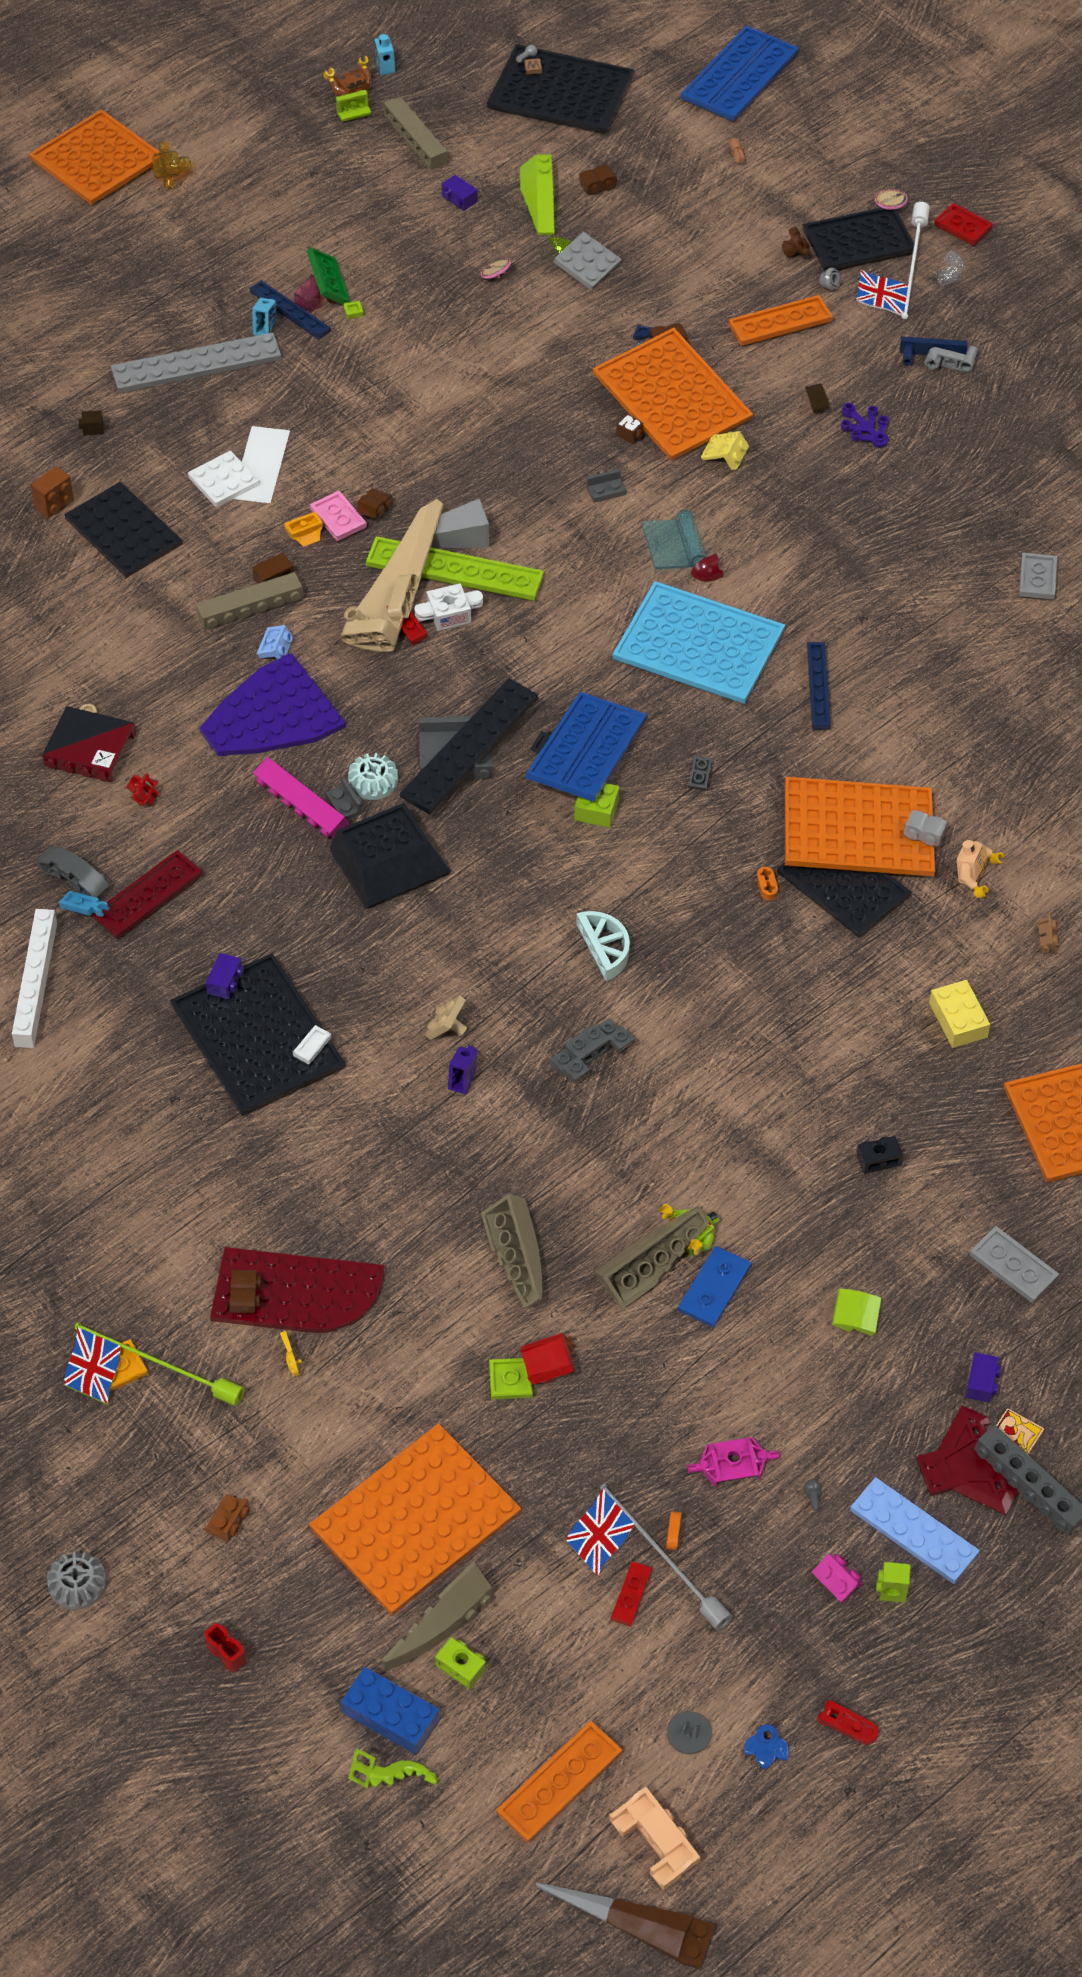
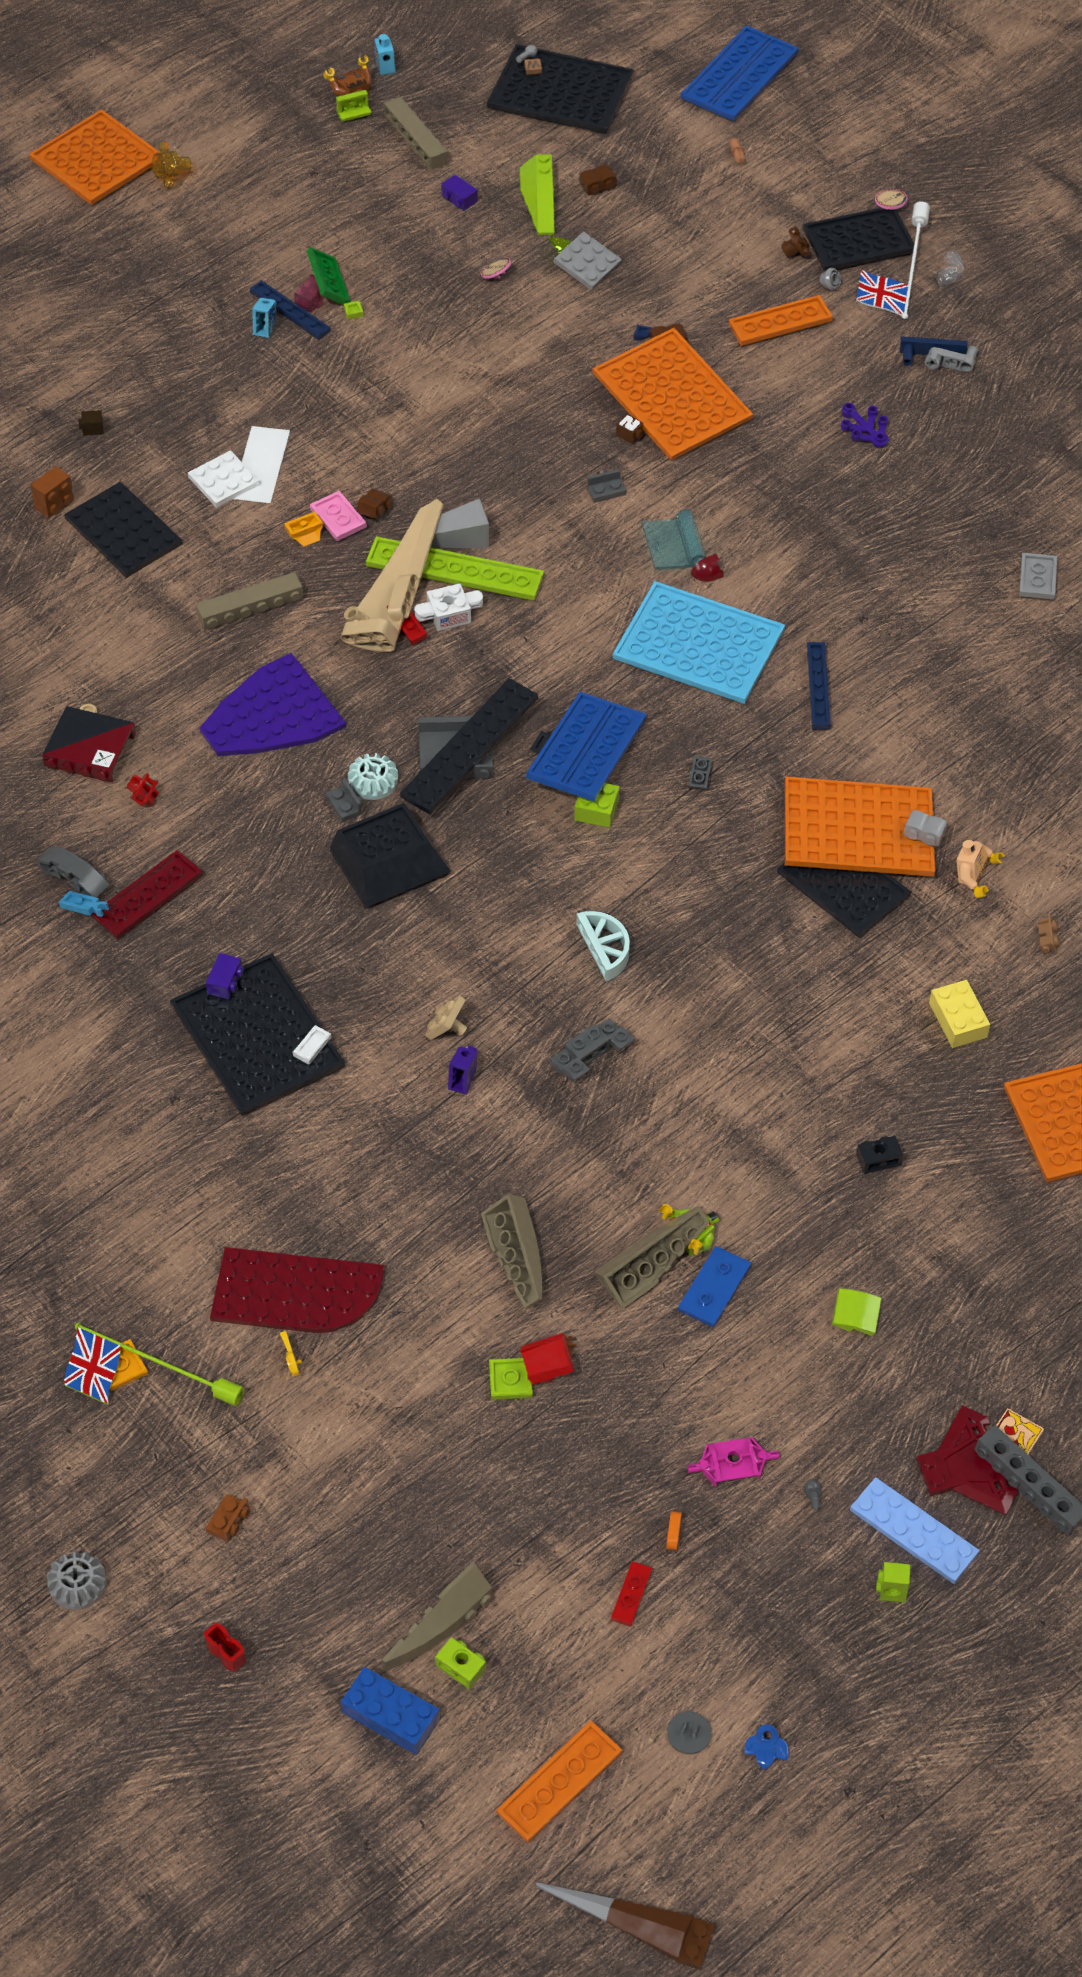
(34, 978): white brick -> none
(195, 362): light grey plate -> none
(243, 1291): reddish brown brick -> none
(272, 568): reddish brown brick -> none
(275, 642): light blue bracket -> none
(300, 798): dark pink brick -> none
(387, 1774): lime piece -> none
(415, 1519): orange plate -> none
(605, 1530): flag -> none
(662, 1834): light nougat bracket -> none
(728, 445): light yellow bracket -> none
(763, 884): orange beam -> none
(817, 397): dark brown slope -> none
(837, 1576): dark pink bracket -> none
(848, 1723): red plate -> none
(963, 224): red plate -> none
(982, 1377): dark purple brick -> none
(1014, 1264): light grey plate -> none

